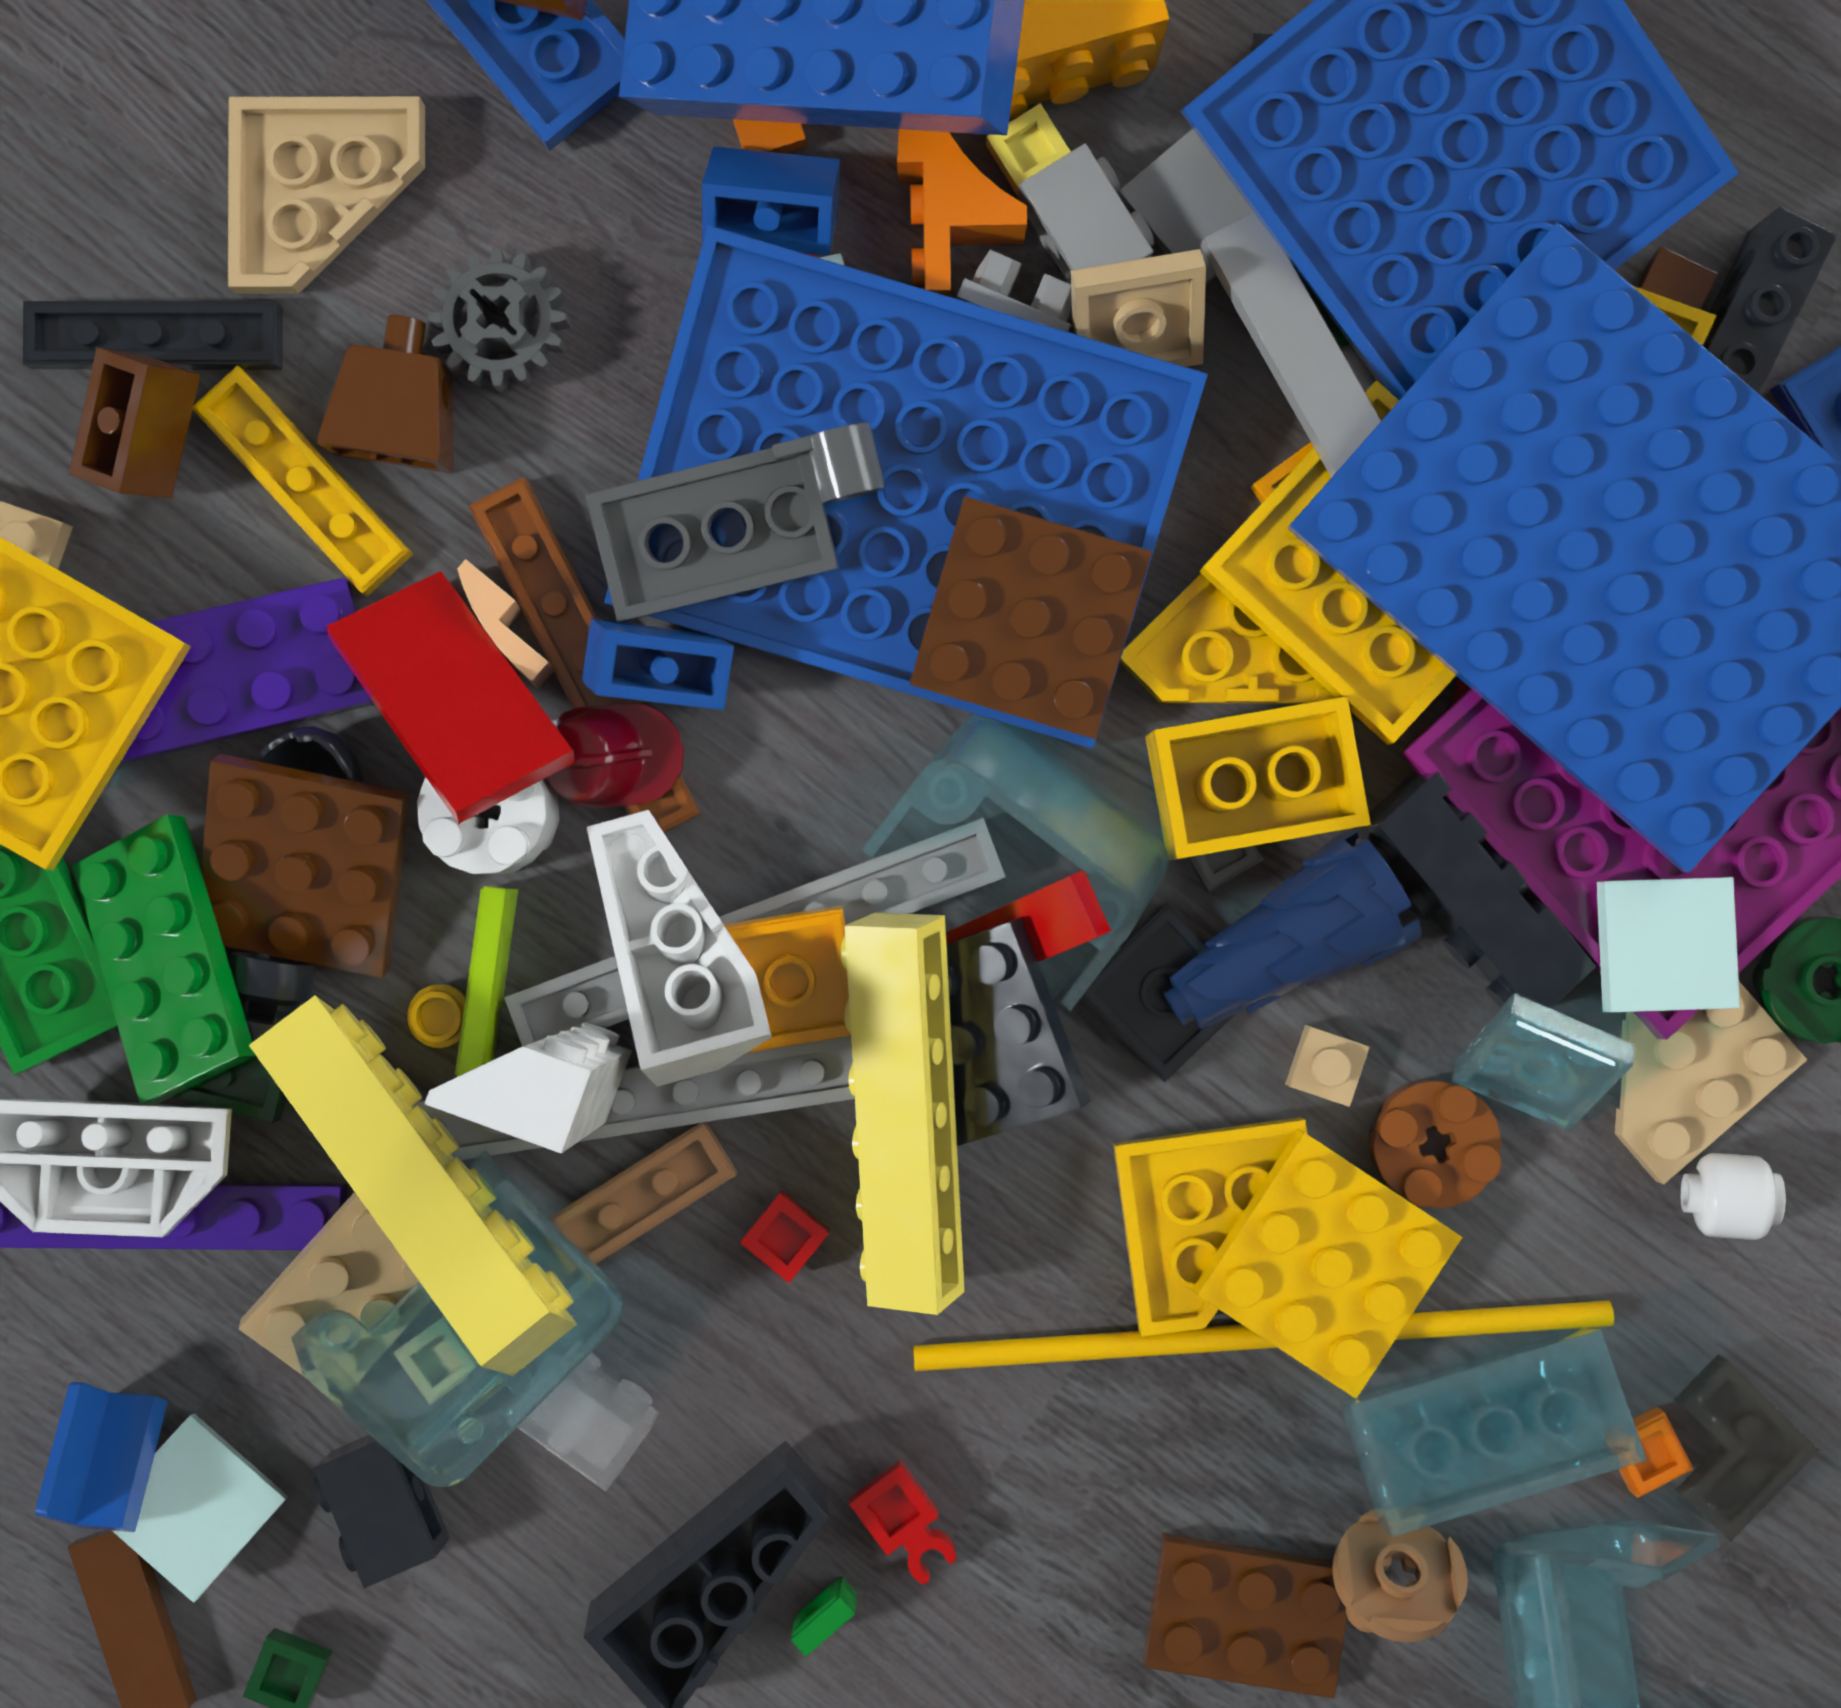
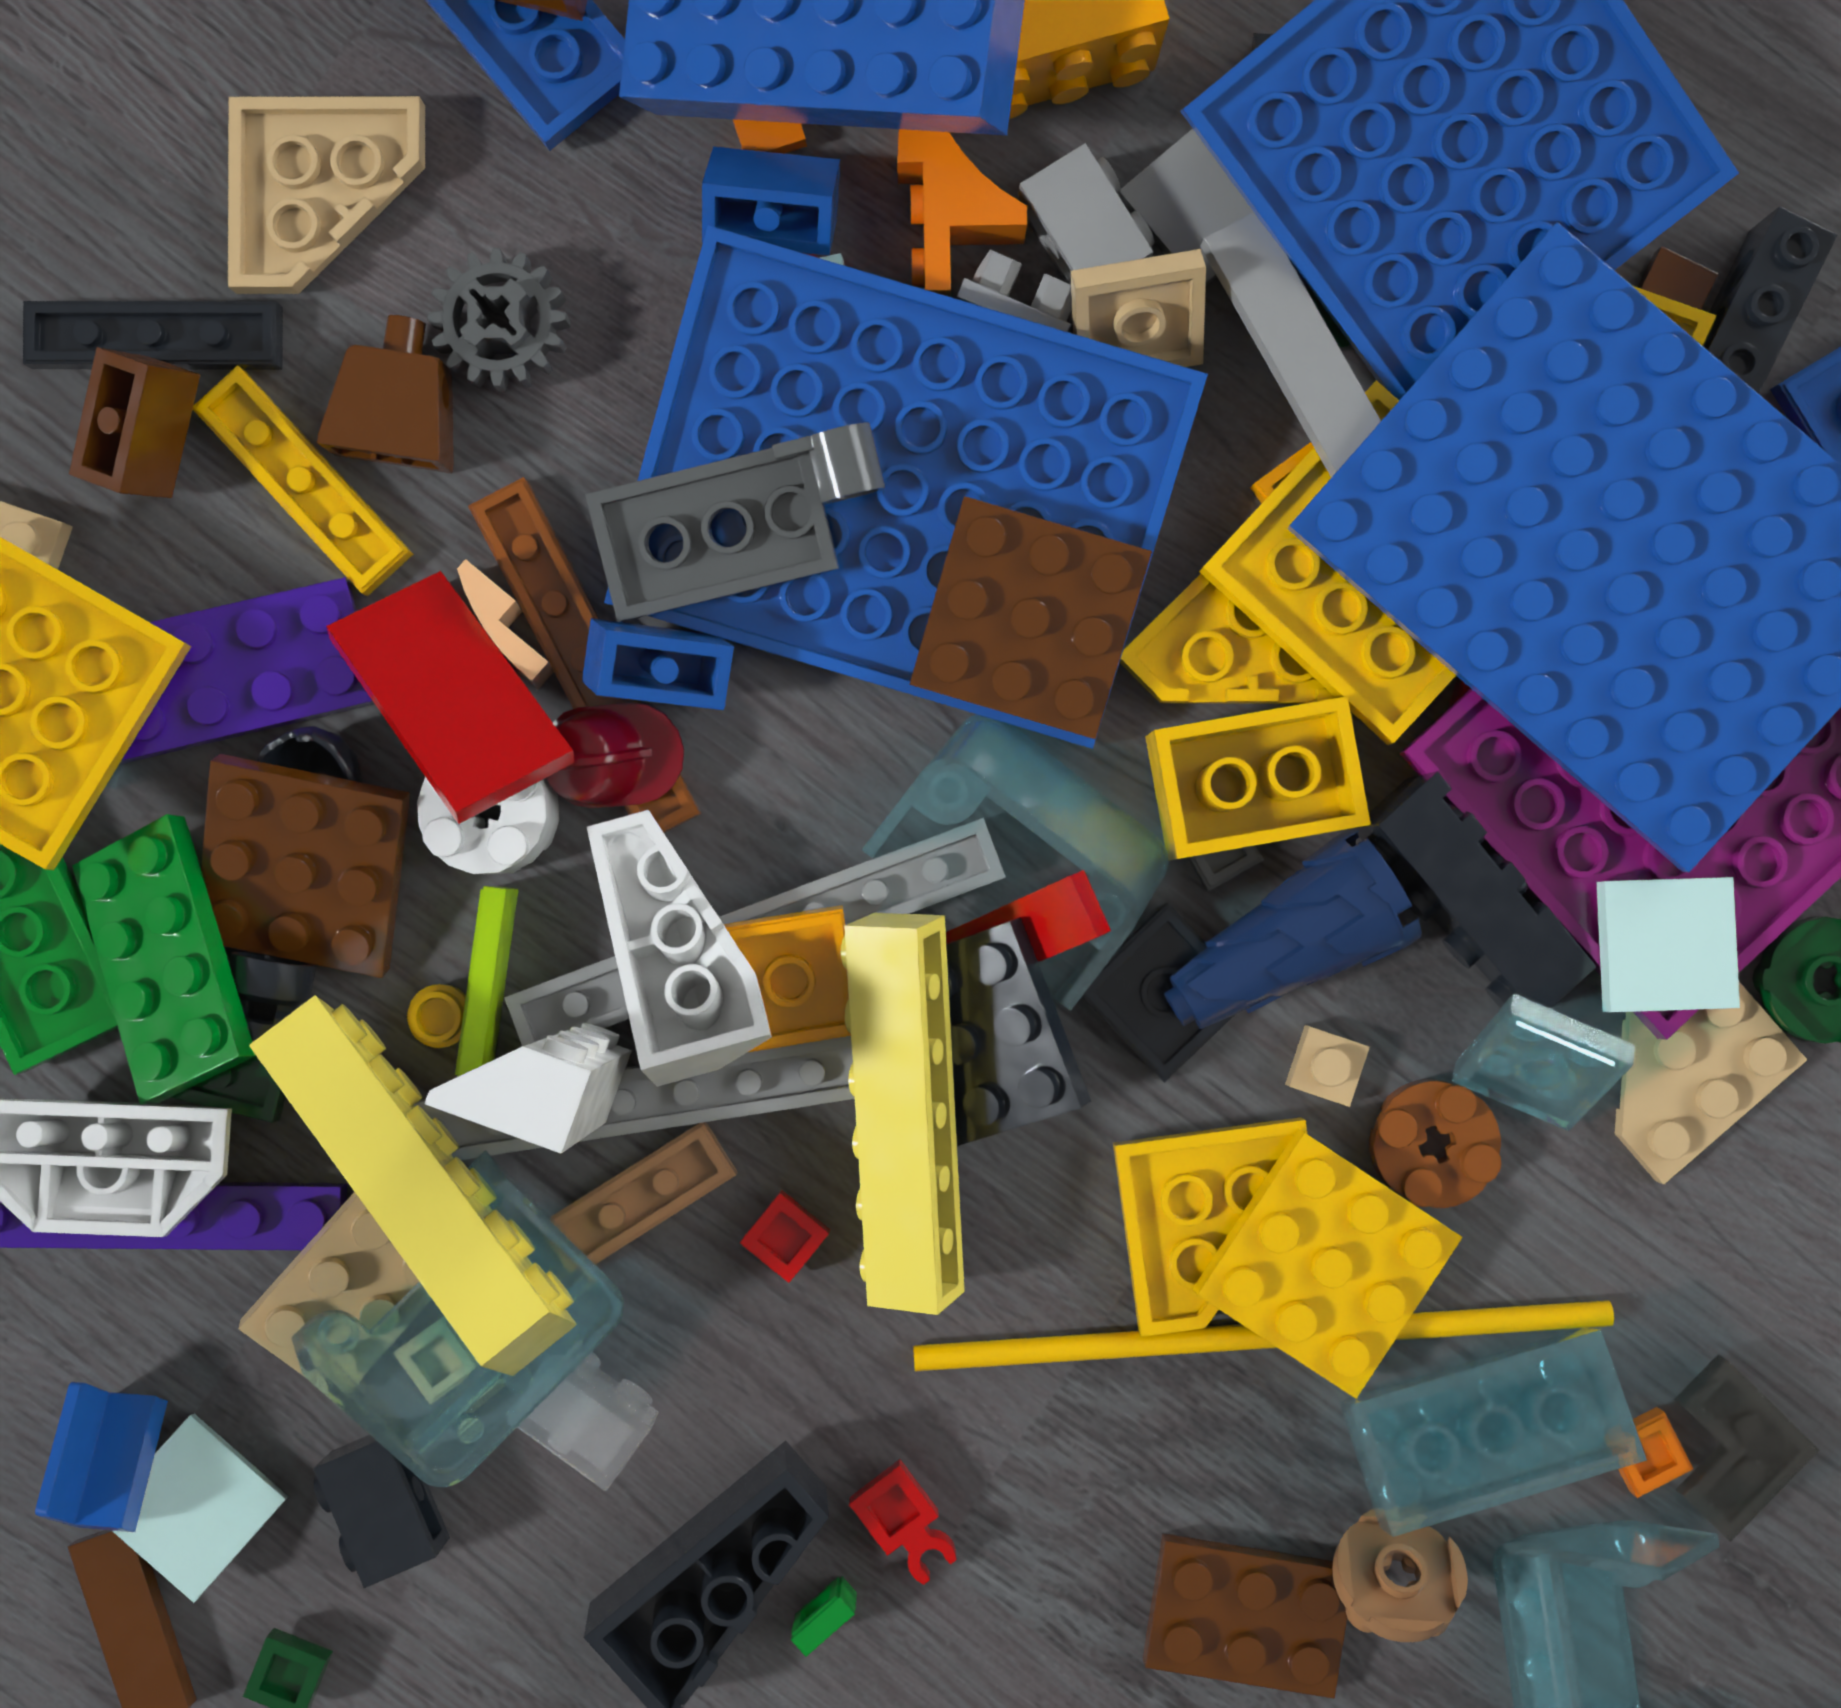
(1028, 147): light yellow plate -> none
(1734, 1196): white head -> none

